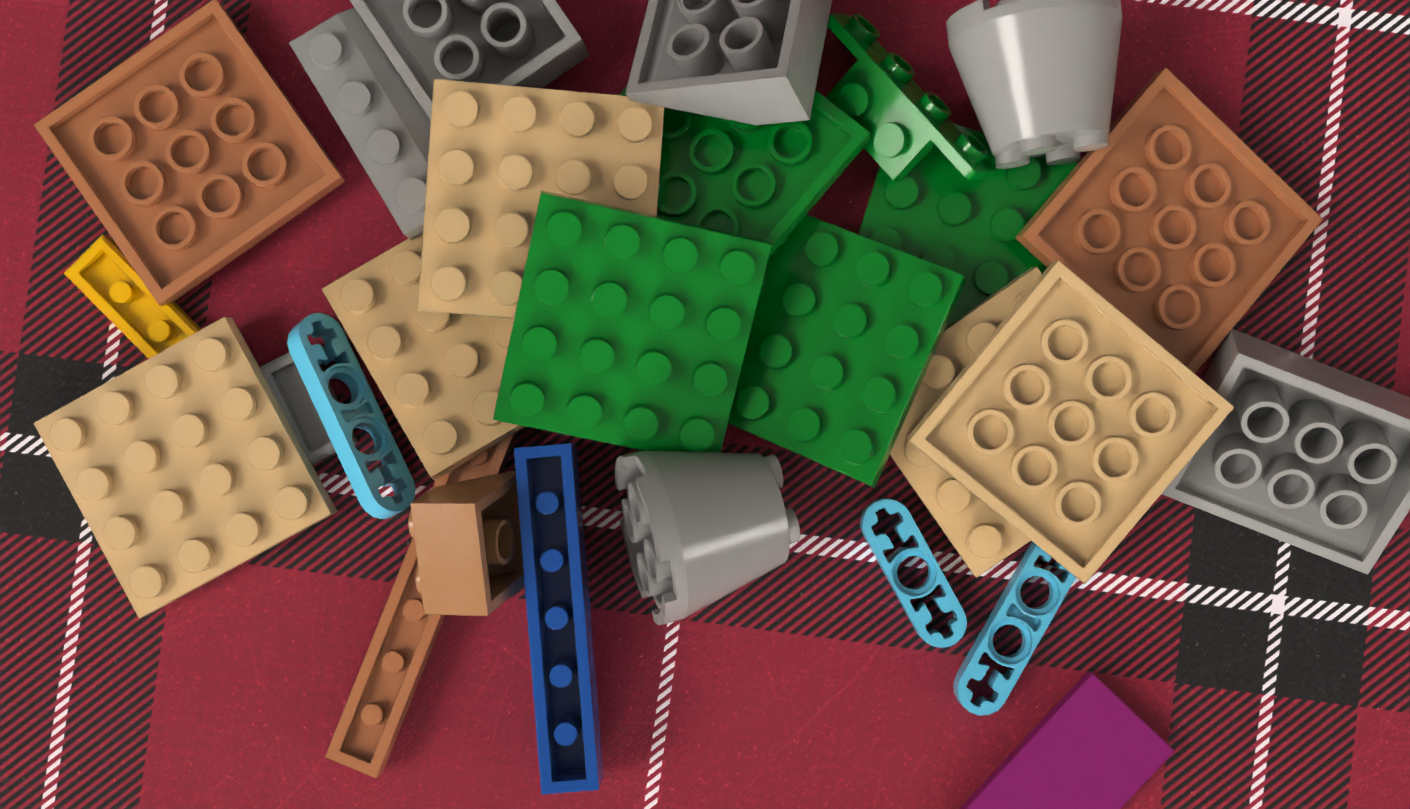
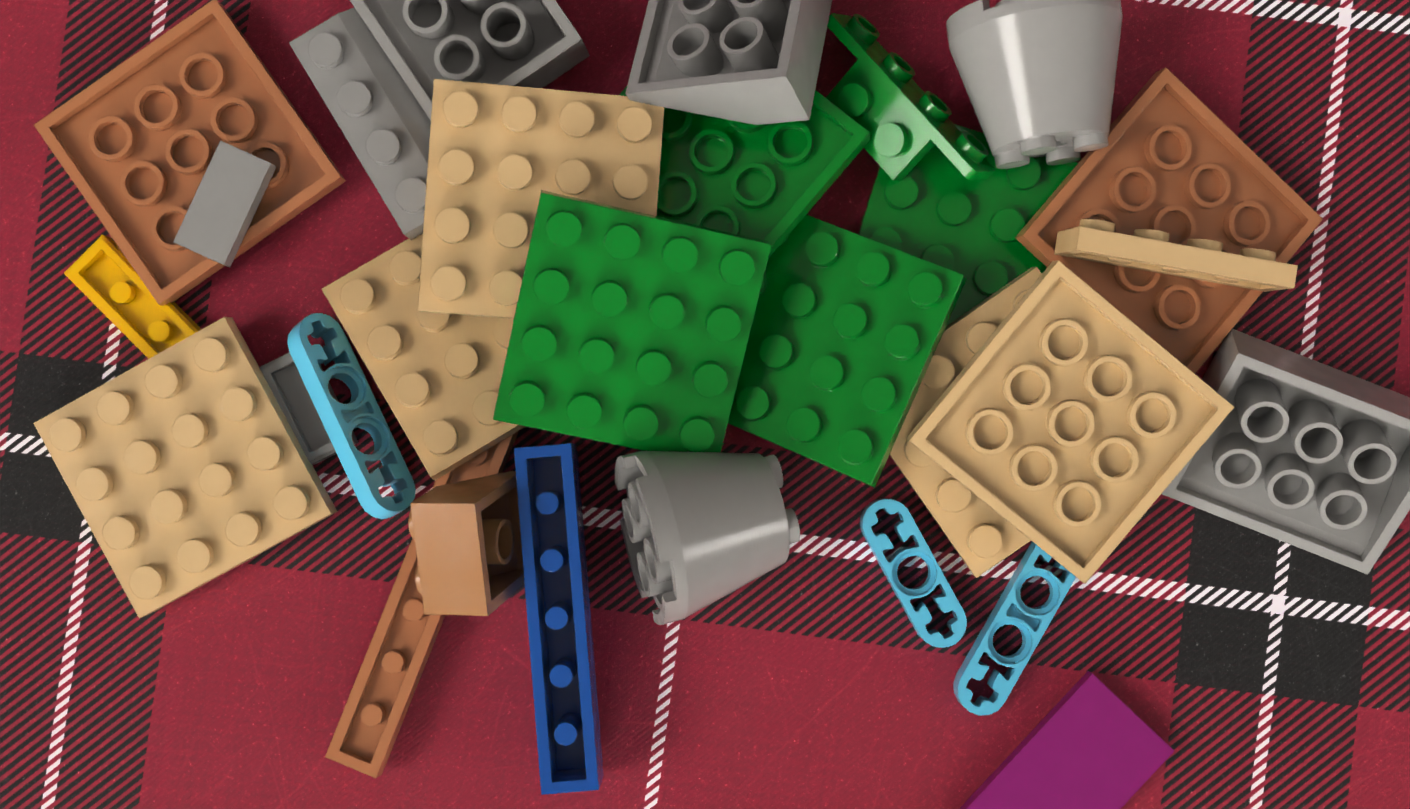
(224, 204): none -> light grey tile
(1197, 260): none -> tan plate

